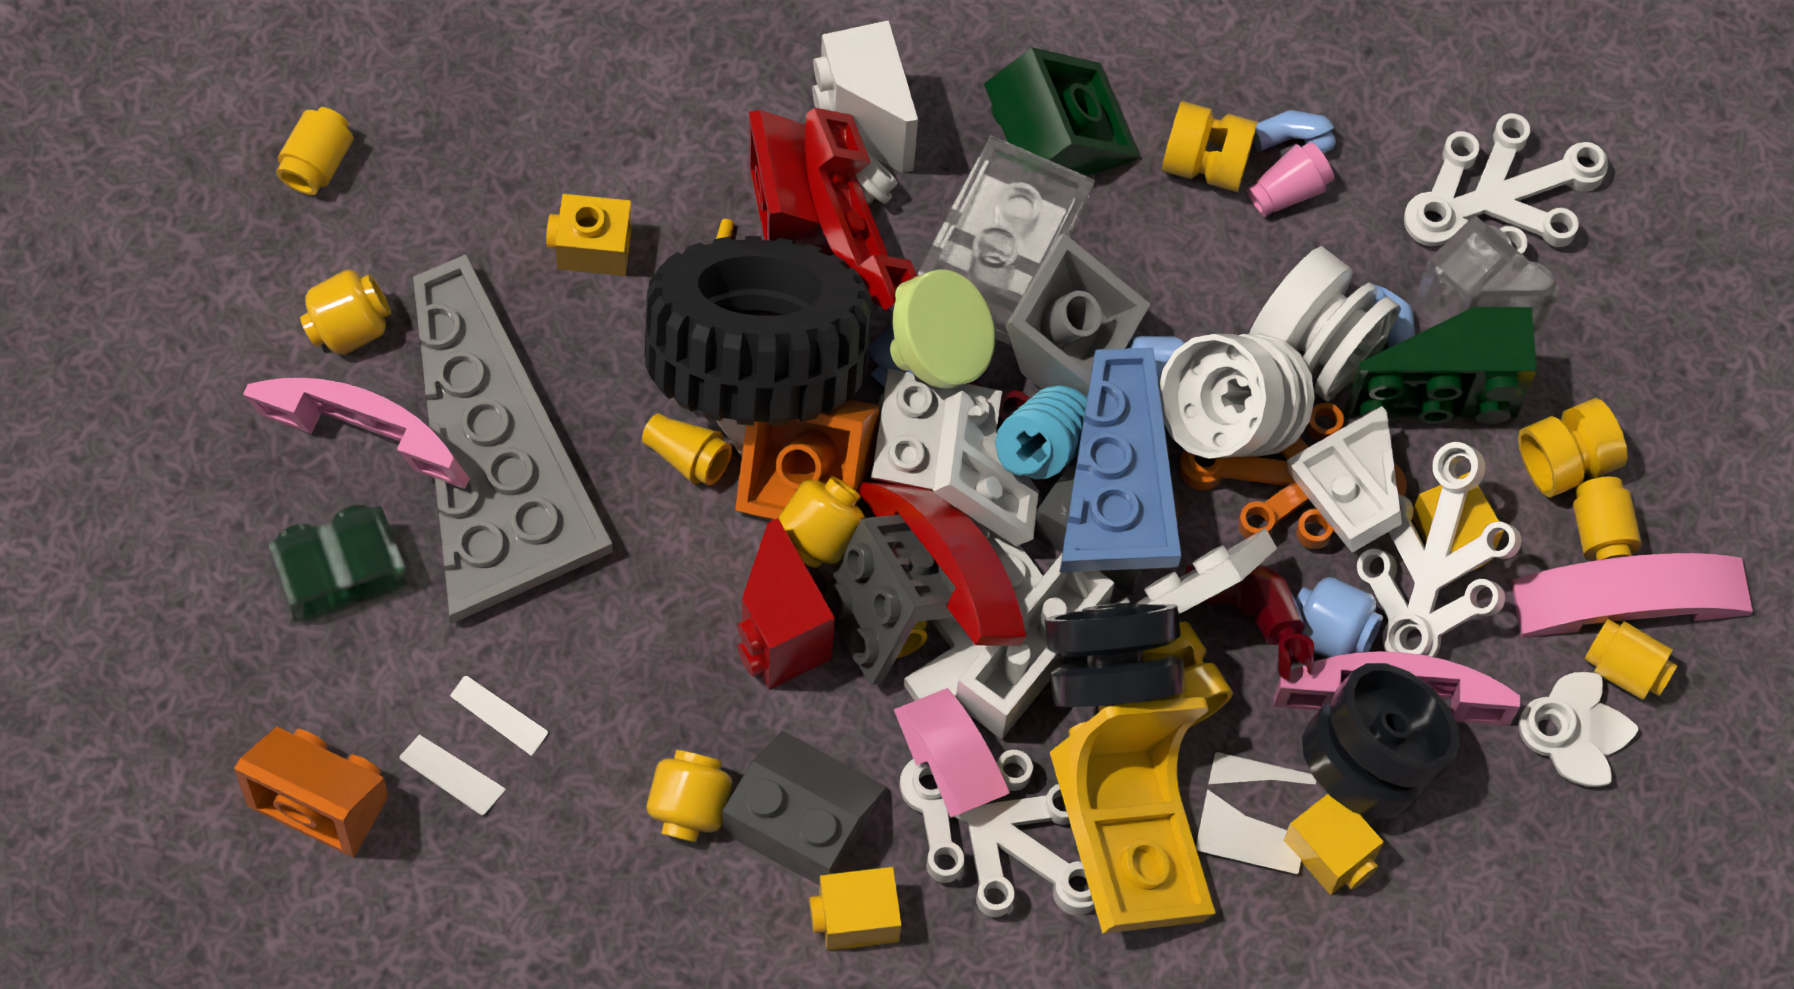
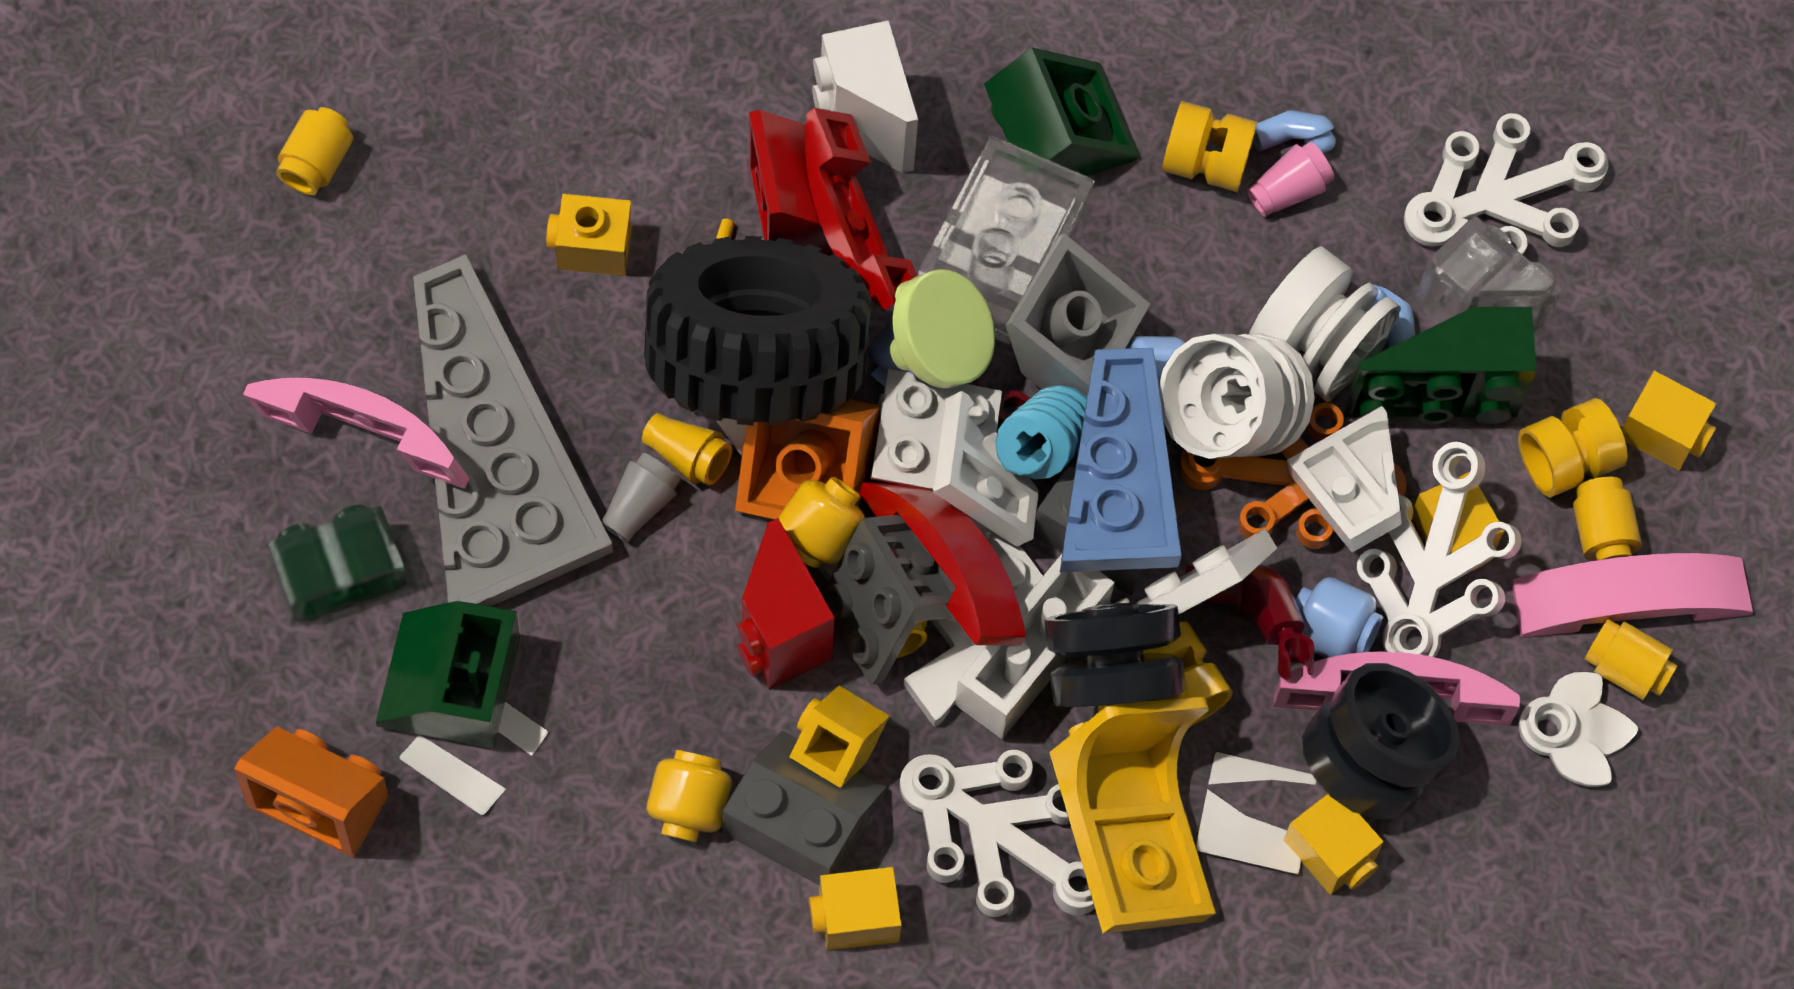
(345, 312): yellow head -> none
(451, 672): none -> dark green slope
(639, 496): none -> light grey cone
(838, 735): none -> yellow brick
(876, 181): white plate -> none
(957, 754): bright pink slope -> none
(1669, 421): none -> yellow brick

